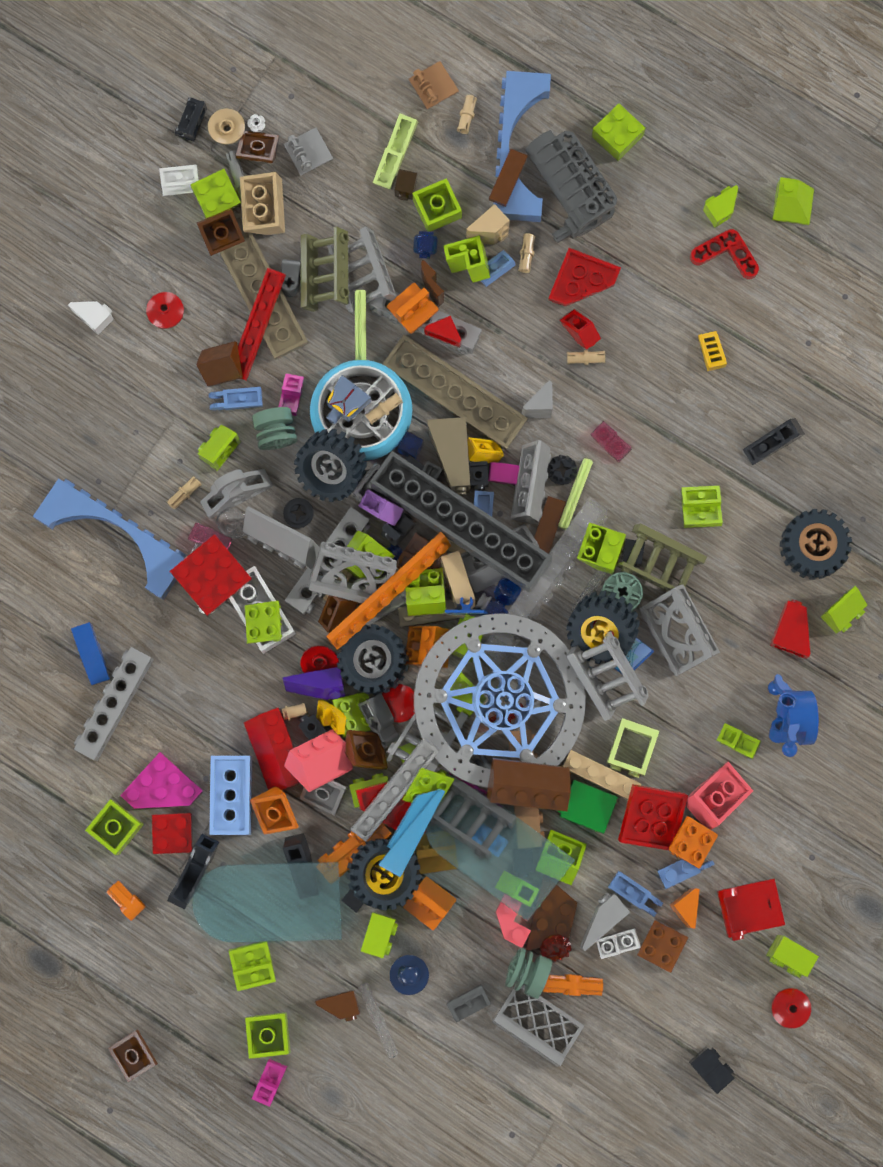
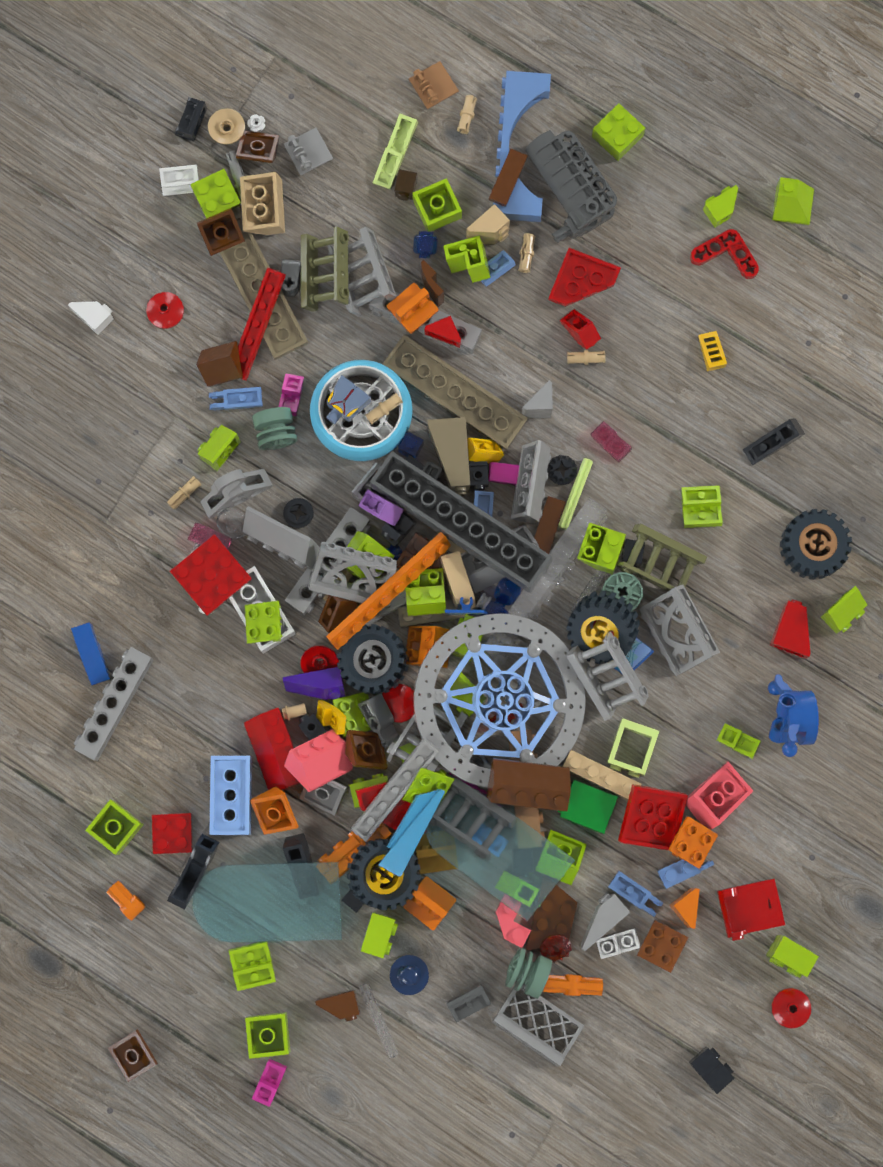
(68, 504): medium blue arch -> none
(161, 786): dark pink plate -> none
(321, 474): black wheel -> none
(360, 325): yellowish green axle -> none

